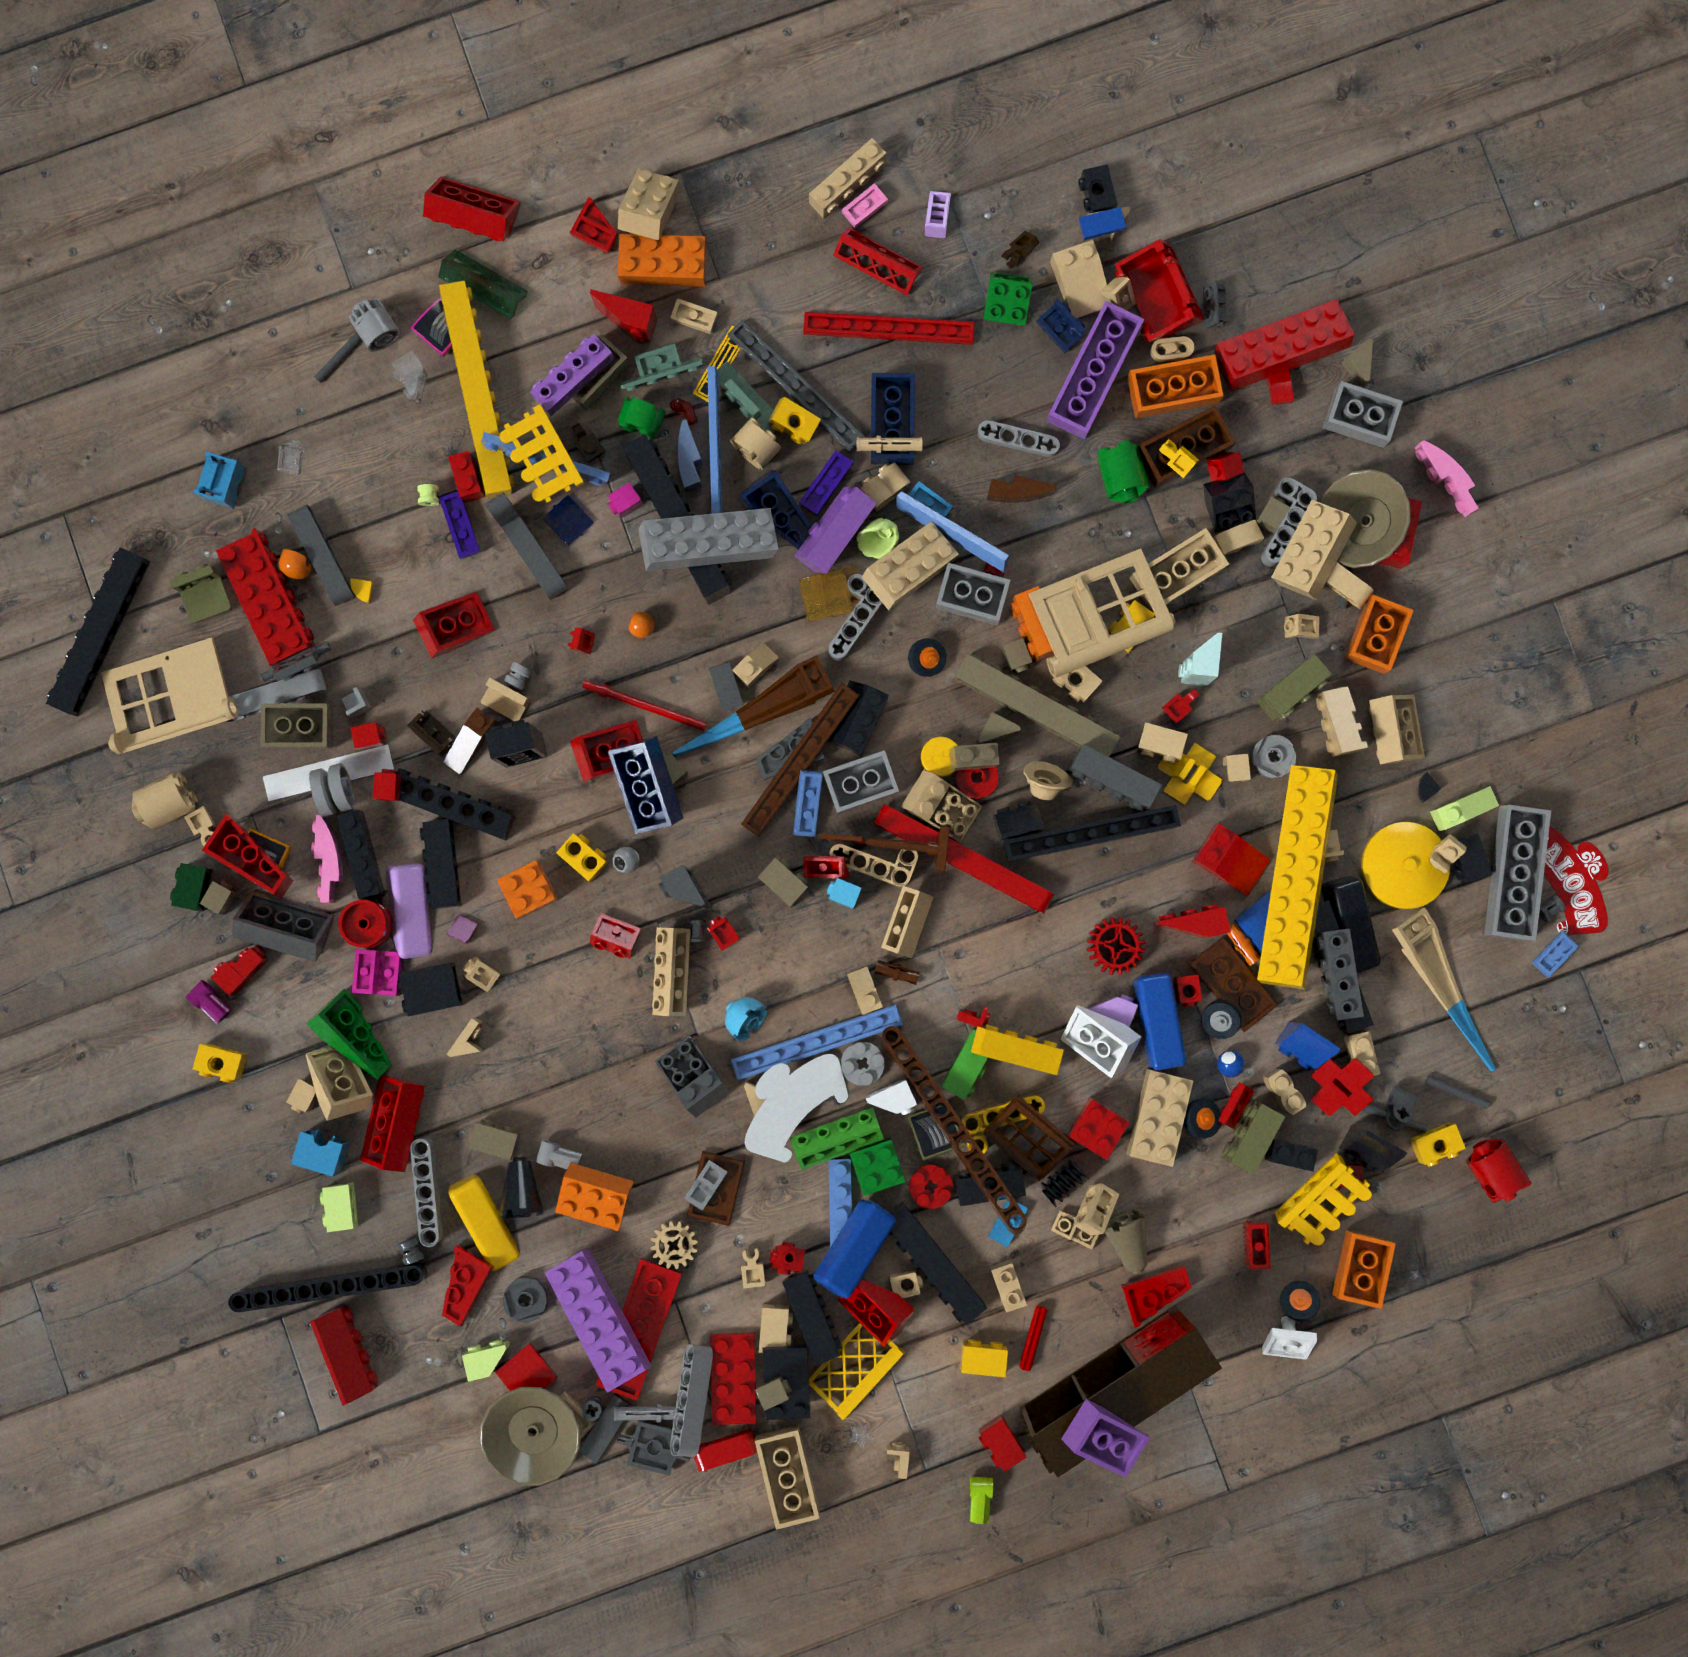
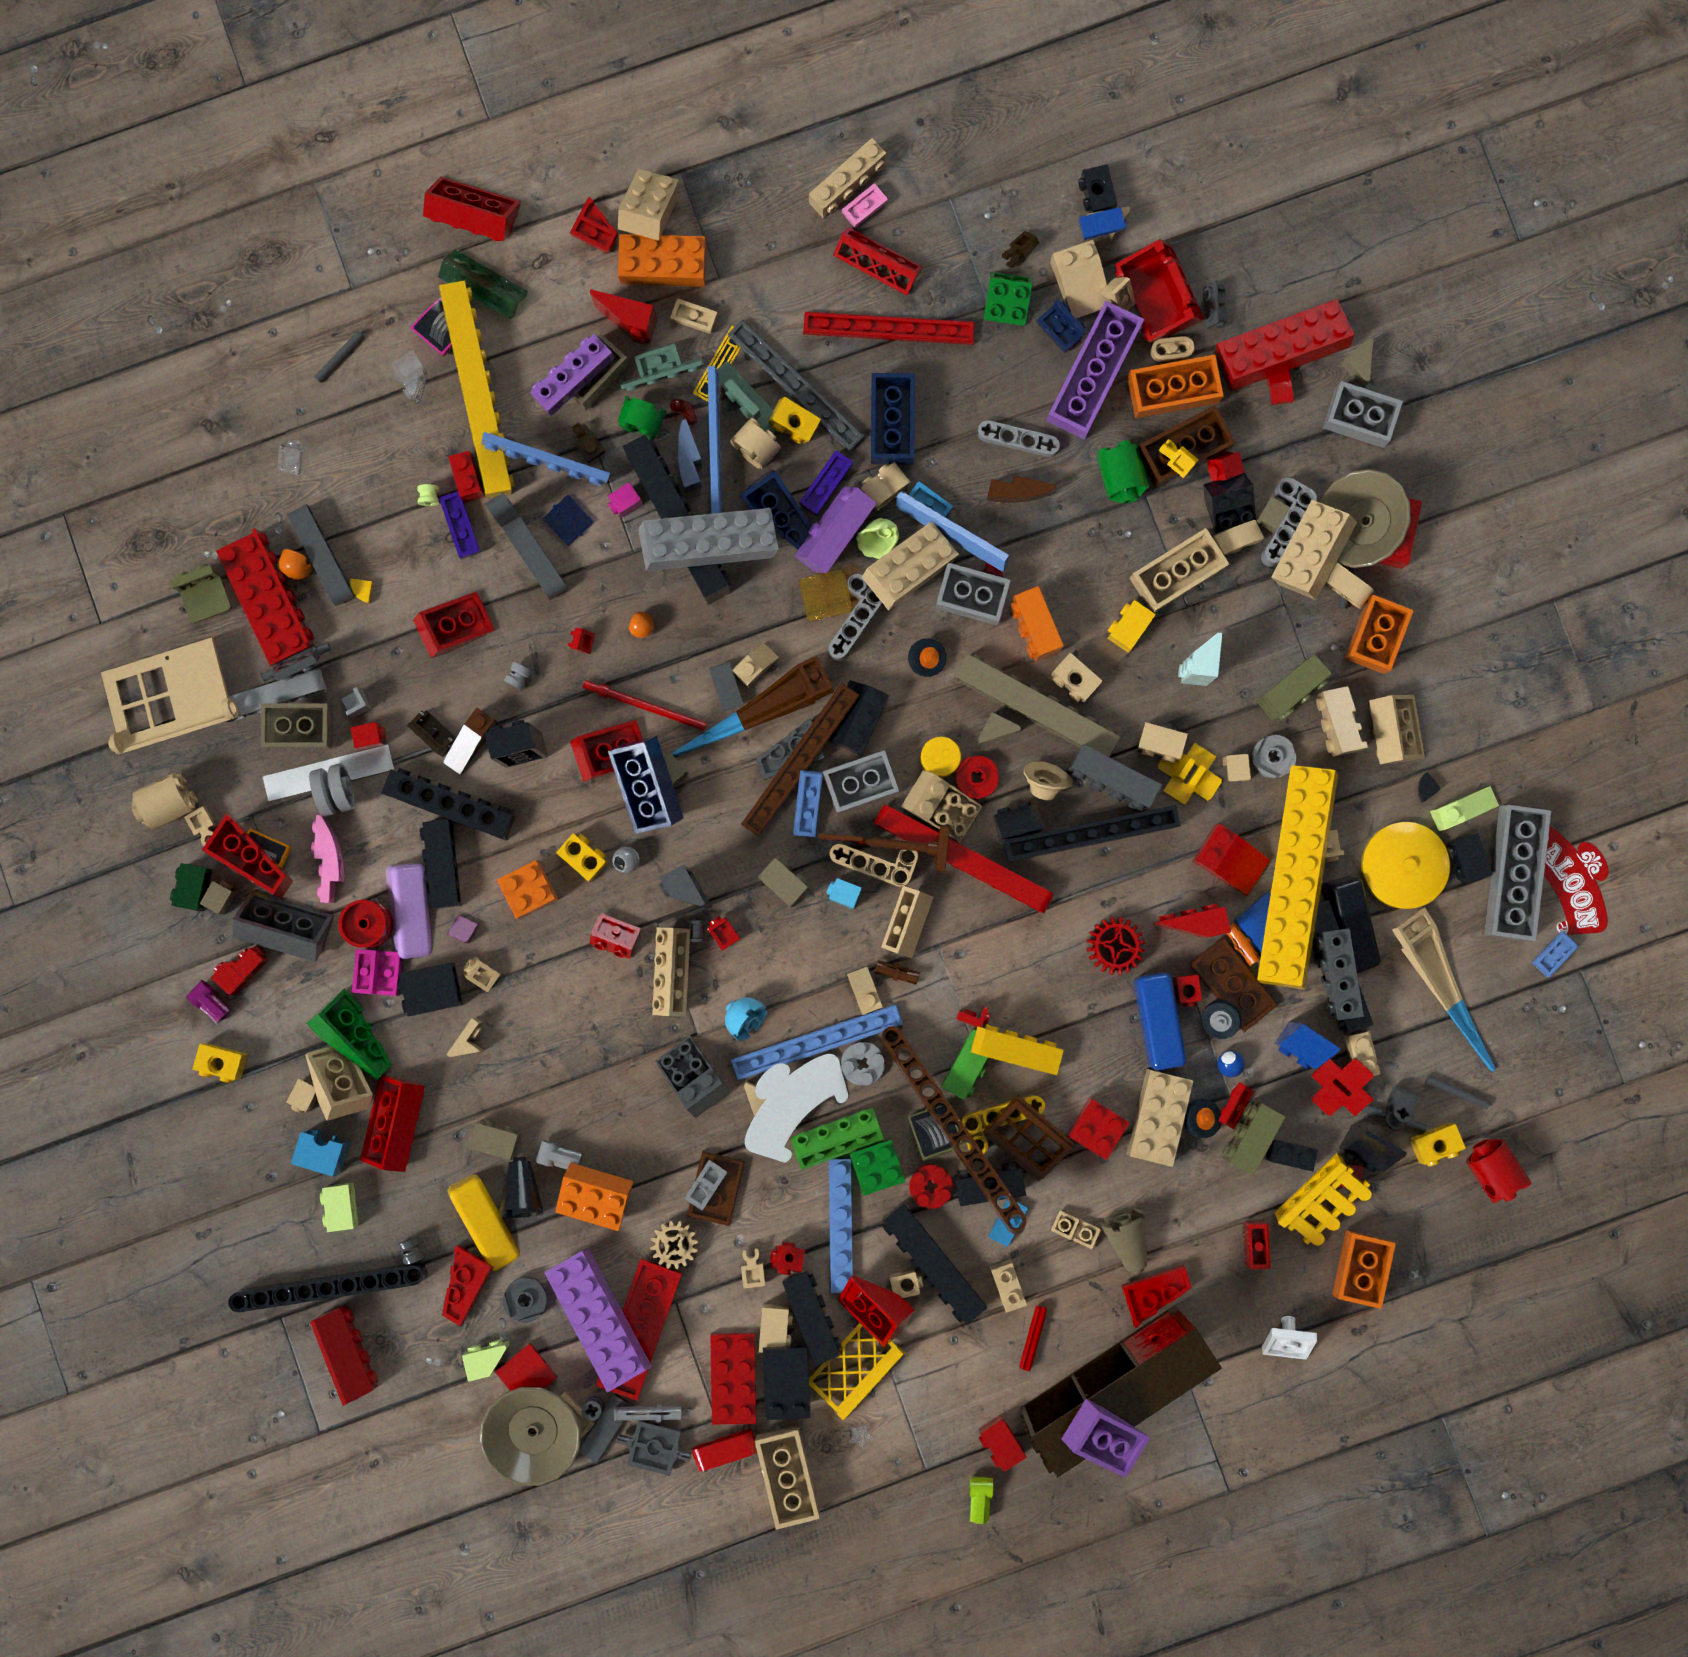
(97, 632): black brick -> none
(221, 478): dark azure piece -> none
(360, 854): black brick -> none
(374, 324): light grey gear -> none
(386, 785): red brick -> none
(422, 1201): light grey beam -> none
(504, 700): tan panel -> none
(540, 443): yellow fence -> none
(691, 1400): light grey beam -> none
(773, 1392): dark tan brick -> none
(825, 867): red slope -> none
(854, 1248): blue piece -> none
(889, 444): tan pin -> none
(894, 1098): white slope -> none
(902, 1461): tan bracket -> none
(934, 227): lavender slope -> none
(974, 756): dark tan brick -> none
(984, 1358): yellow brick -> none
(1017, 656): dark tan brick -> none
(1063, 1182): black piece -> none
(1075, 622): tan door -> none
(1096, 1209): tan brick -> none
(1101, 1040): white slope -> none
(1117, 1008): lavender slope -> none
(1179, 707): red plate -> none
(1287, 1096): tan brick -> none
(1300, 1301): black wheel -> none
(1301, 626): tan bracket -> none
(1444, 468): bright pink slope -> none
(1446, 853): tan bracket -> none
(1558, 906): dark grey bush -> none

